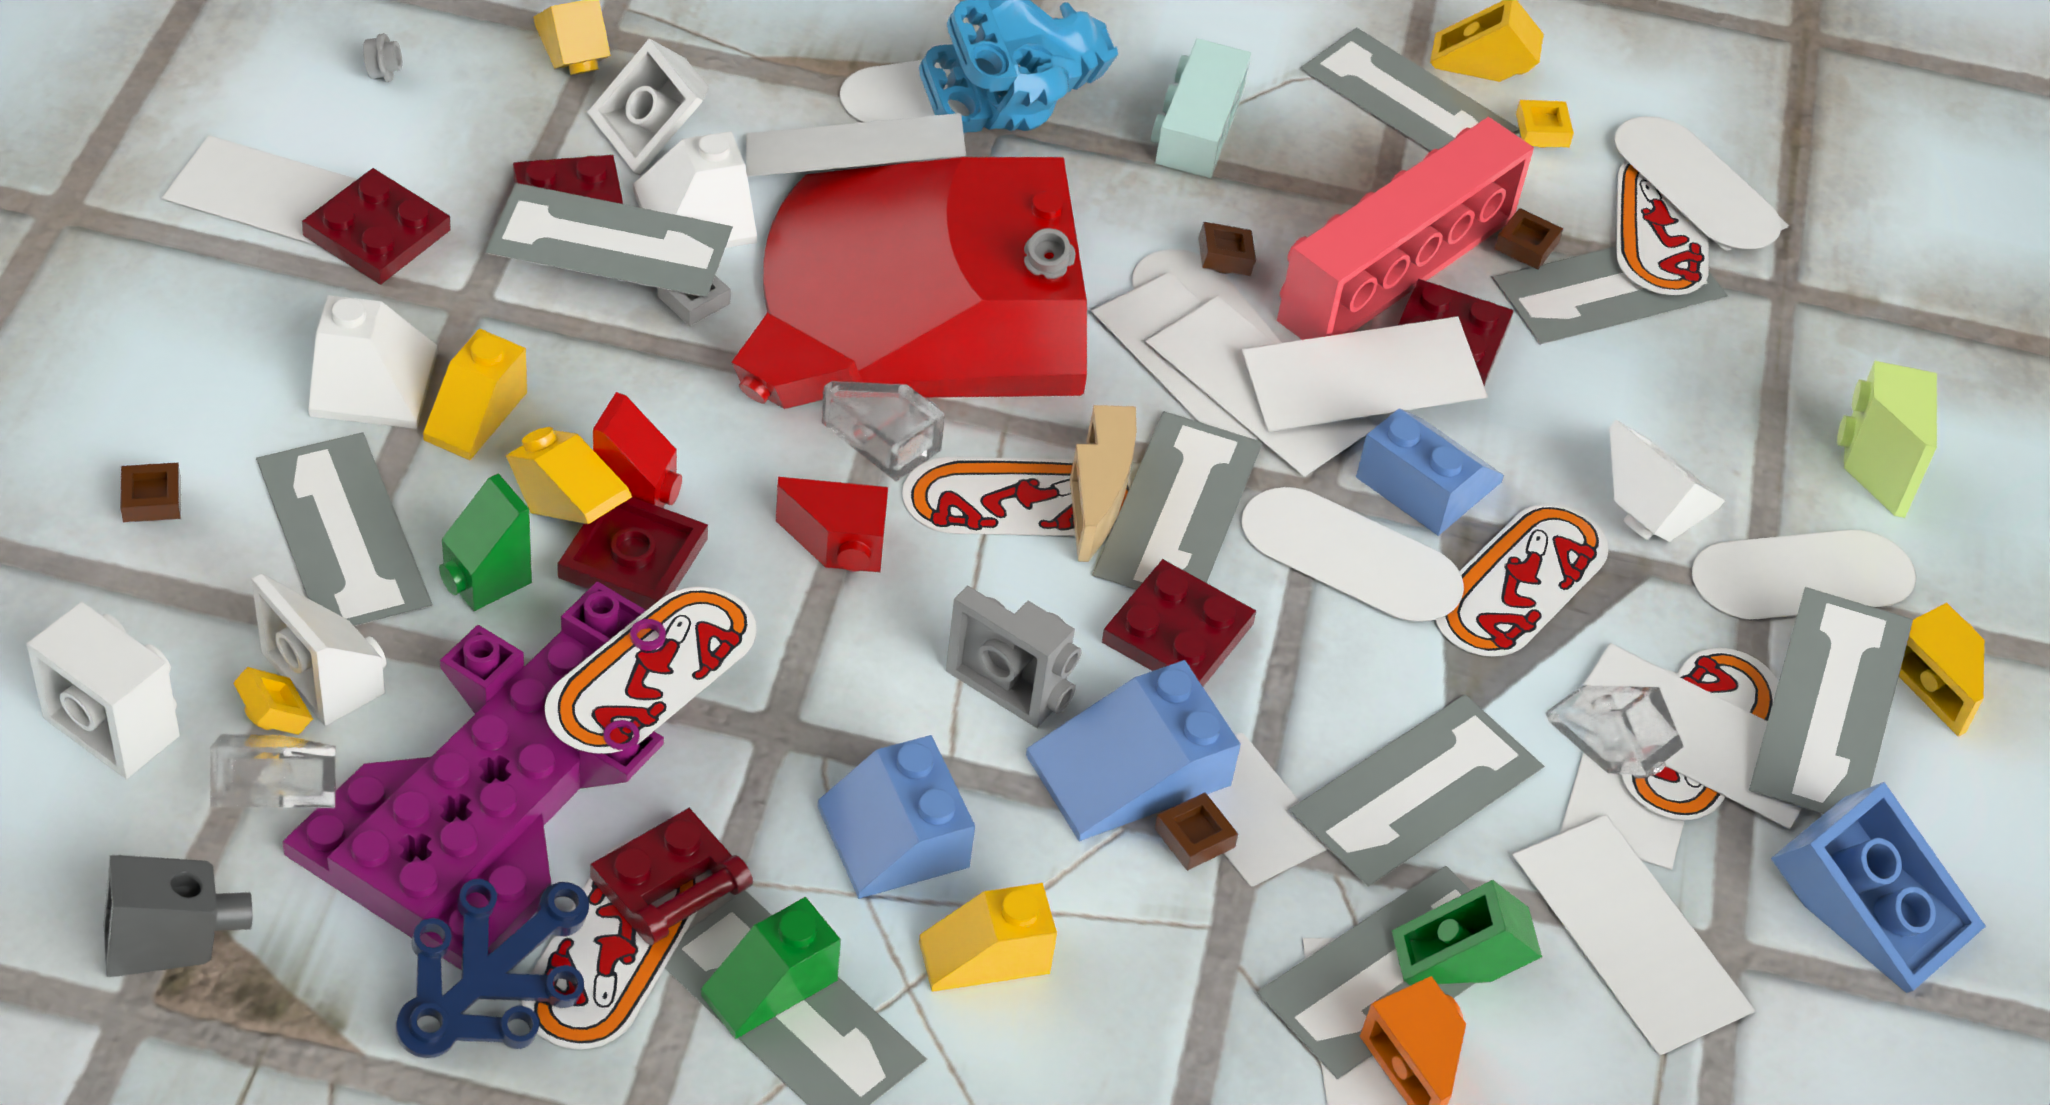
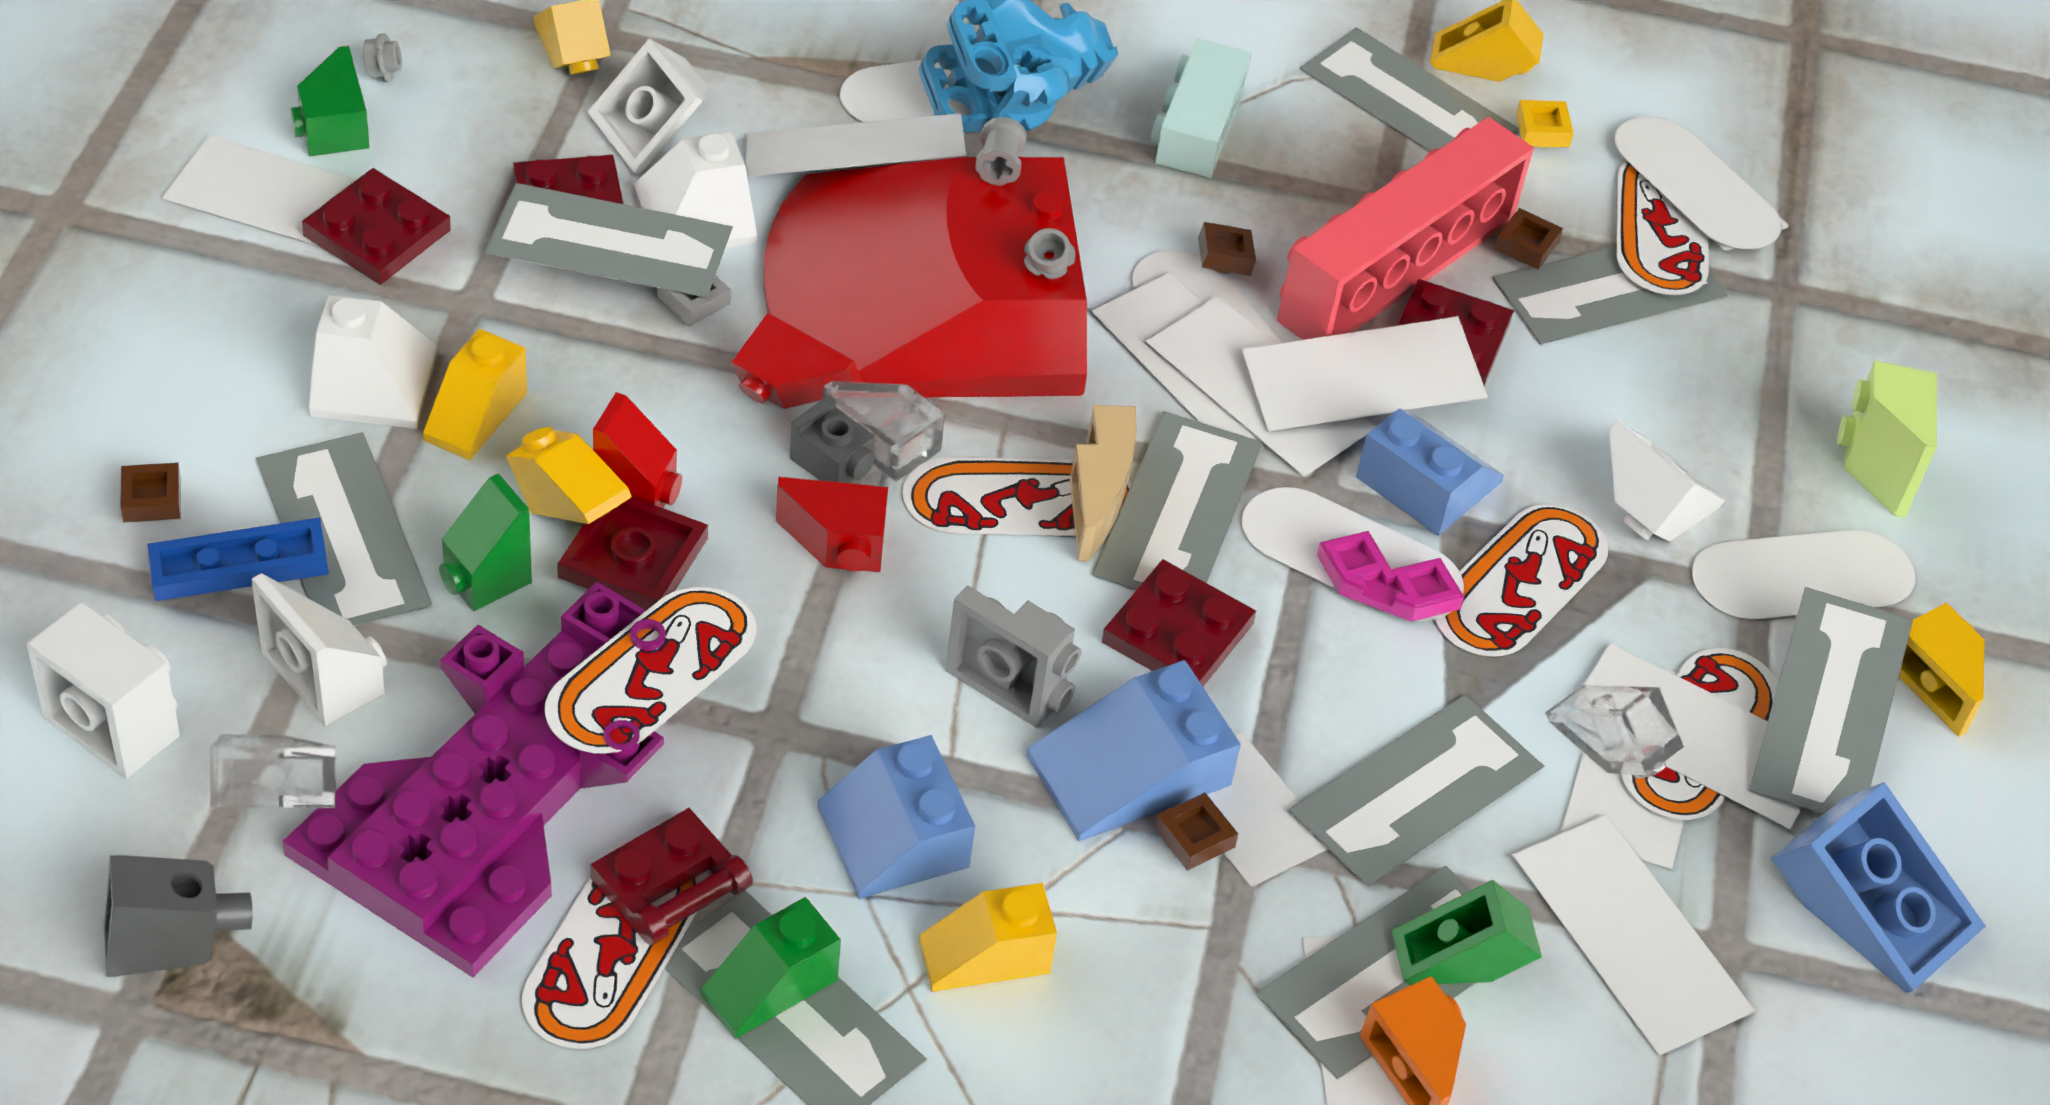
(235, 557): none -> blue plate
(272, 701): yellow plate -> none
(331, 107): none -> green slope
(488, 975): dark blue plant -> none
(831, 444): none -> dark grey brick
(999, 159): none -> light grey bush
(1406, 592): none -> dark pink tile

